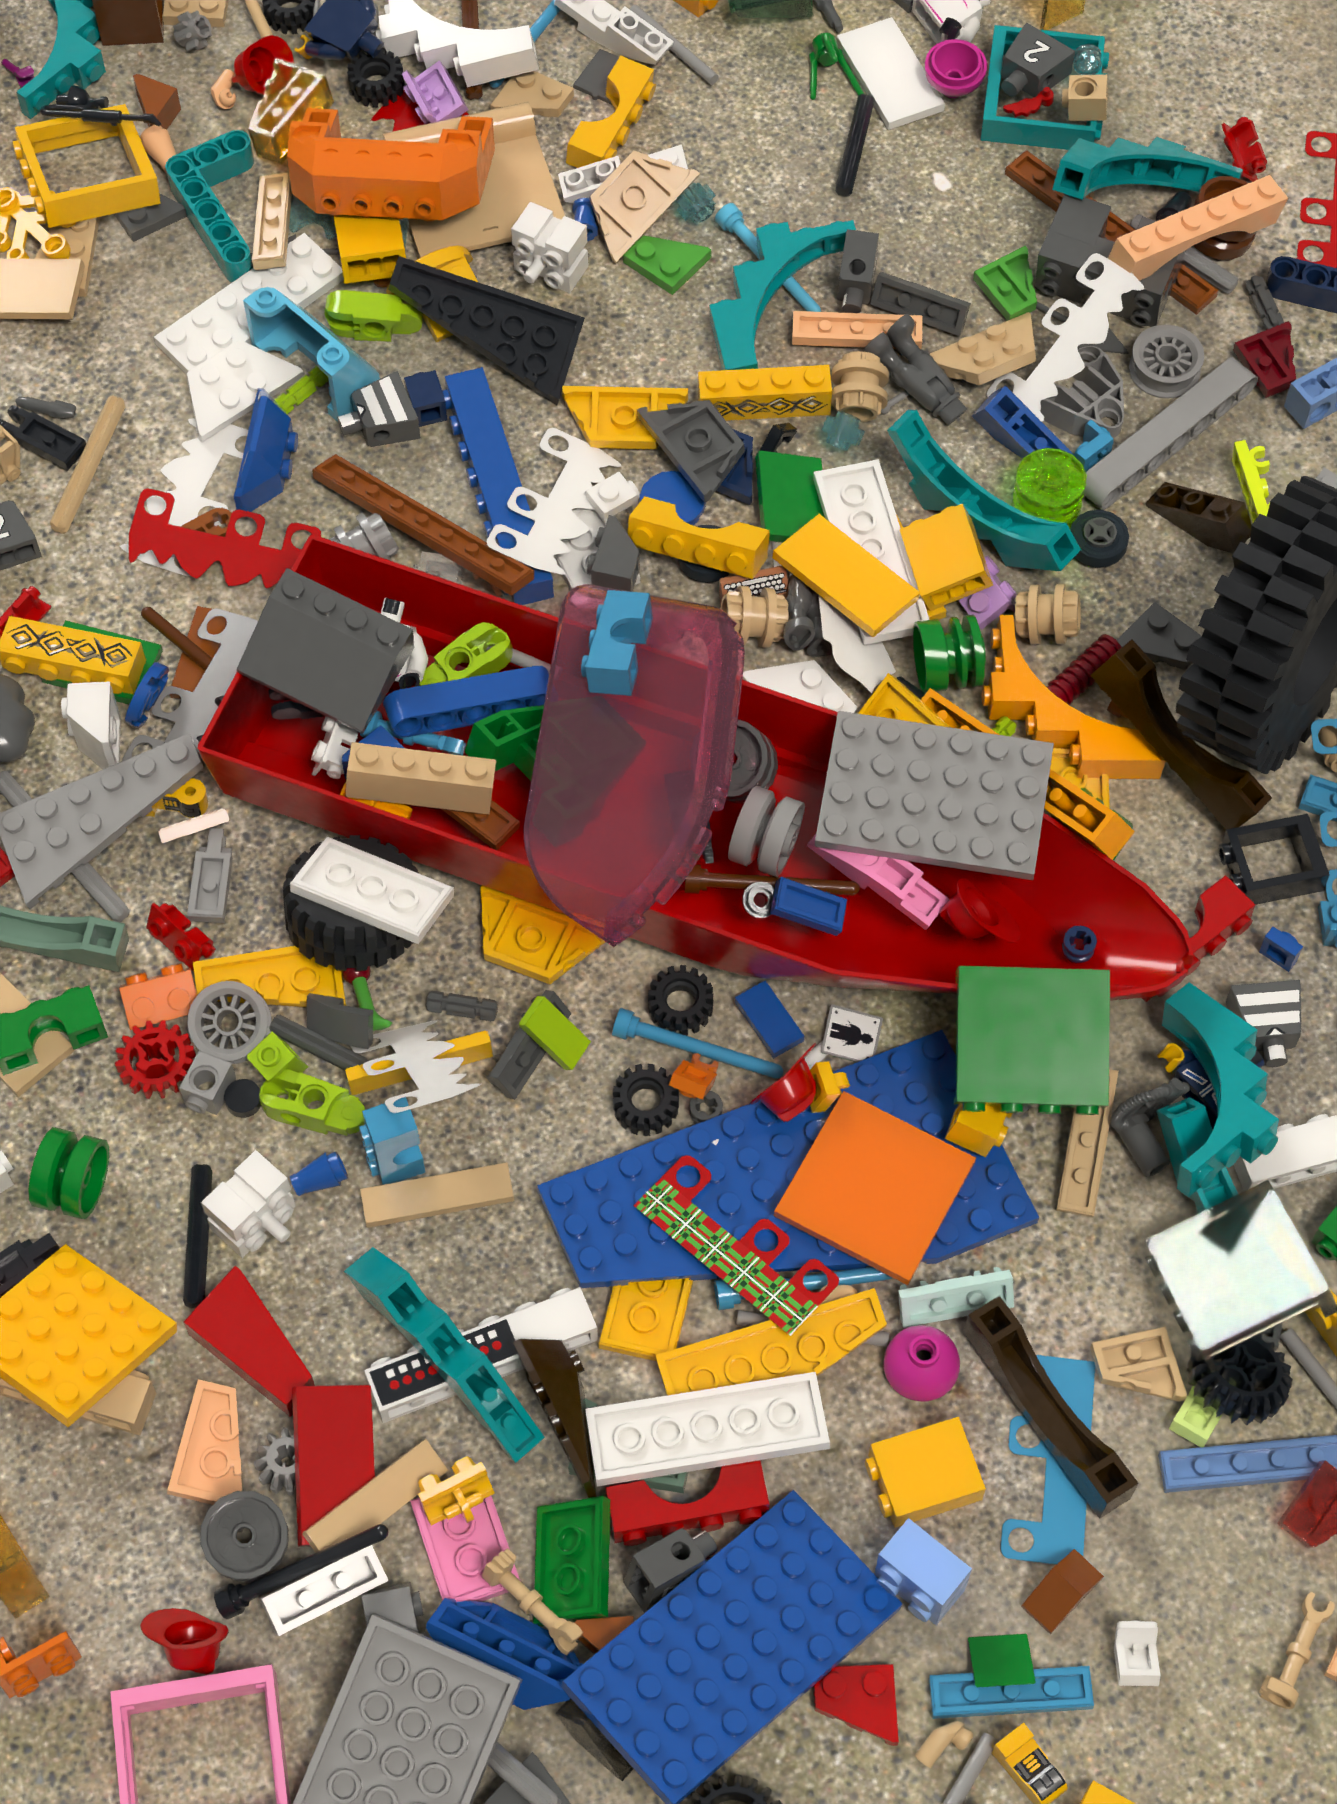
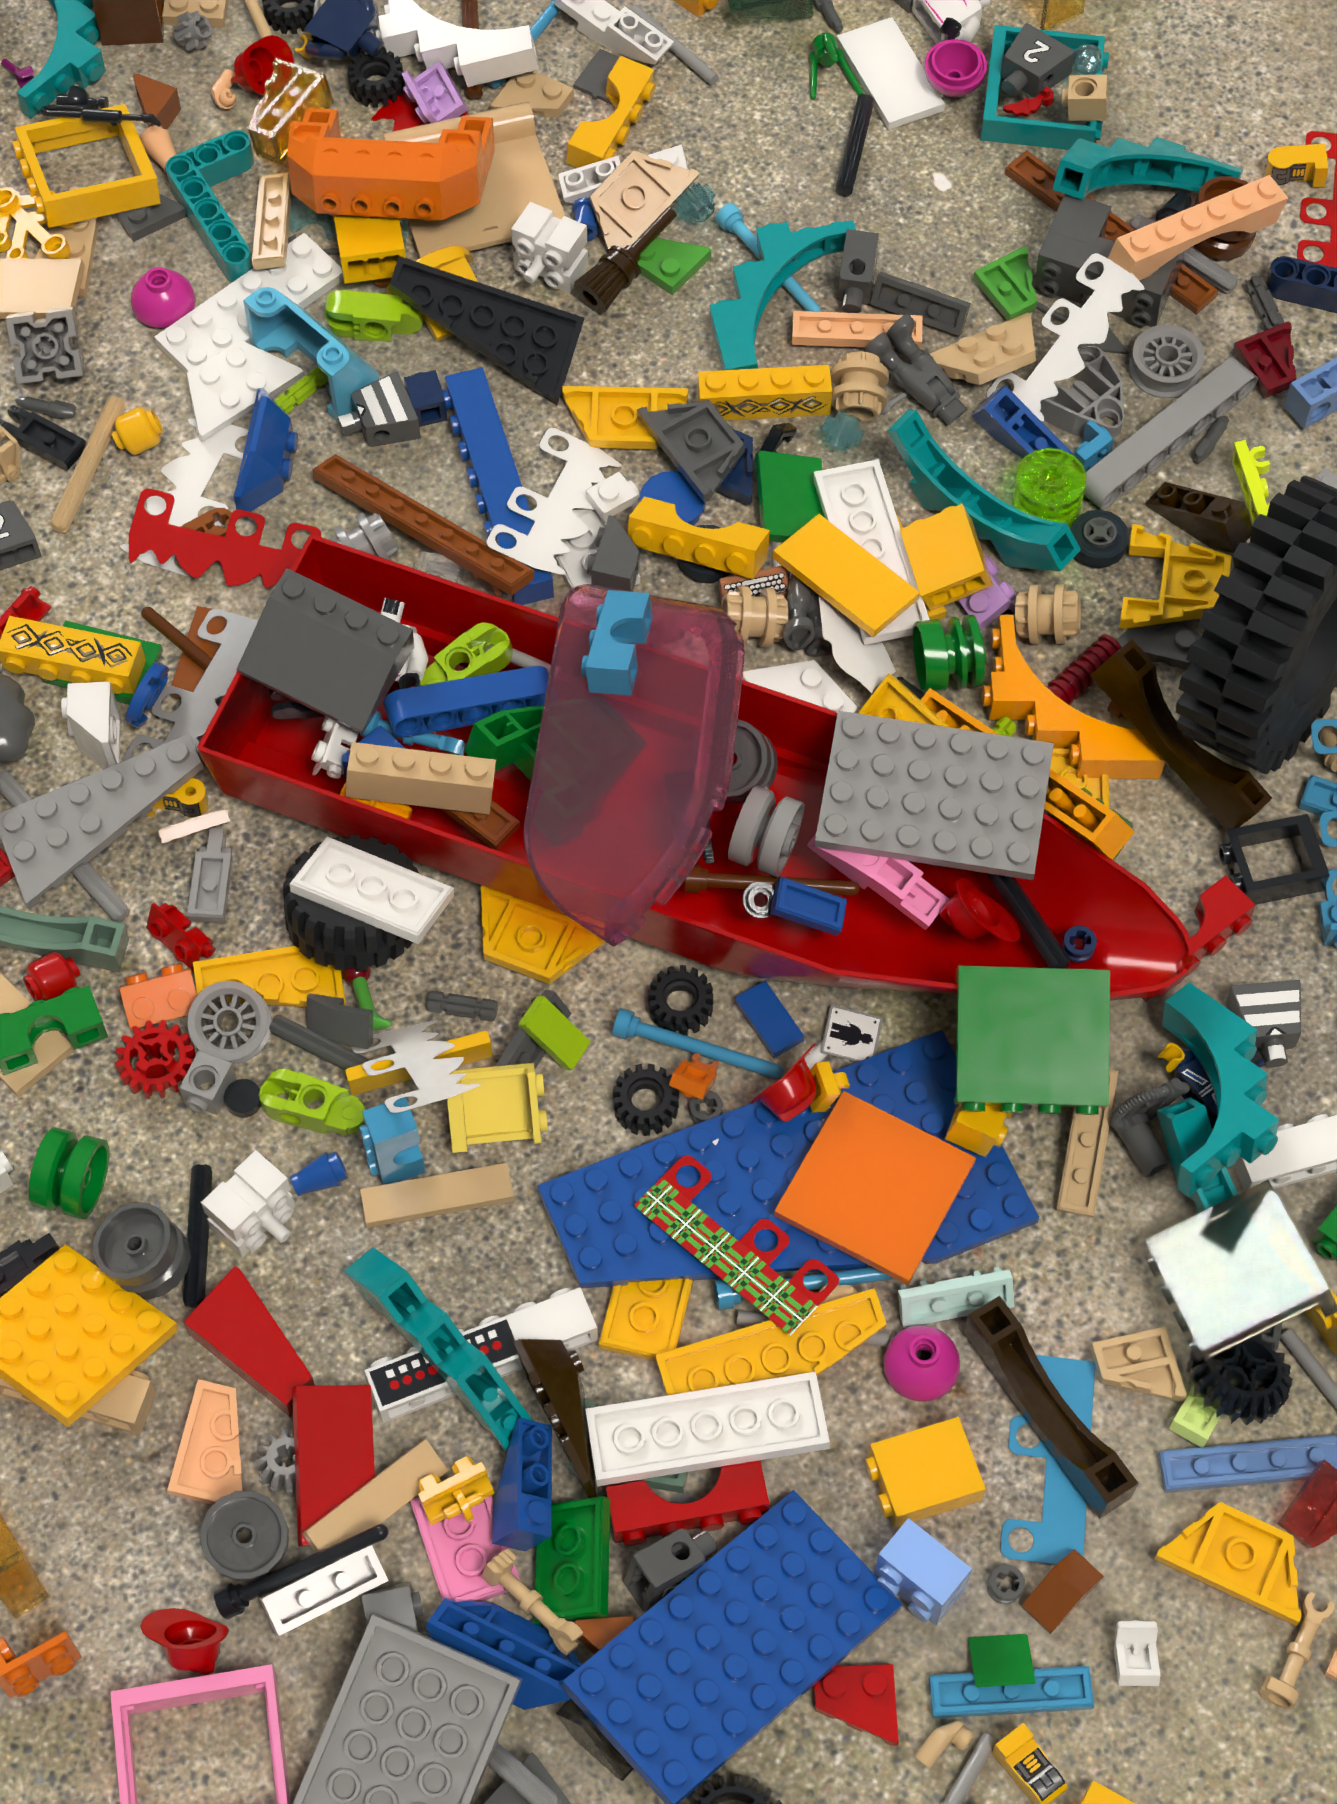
(45, 345): none -> light grey brick
(50, 976): none -> red head
(137, 430): none -> yellow head
(141, 1250): none -> dark grey wheel
(162, 297): none -> dark pink piece
(274, 1056): lime bracket -> none
(498, 1108): none -> light yellow panel
(525, 1488): none -> blue slope
(618, 268): none -> dark brown piece
(1009, 1596): none -> dark grey bush
(1031, 921): none -> black axle
(1186, 580): none -> yellow wing
(1208, 443): none -> dark grey piece
(1238, 142): red hinge -> none
(1239, 1559): none -> yellow wing
(1281, 948): blue plate -> none
(1298, 164): none -> yellow leg

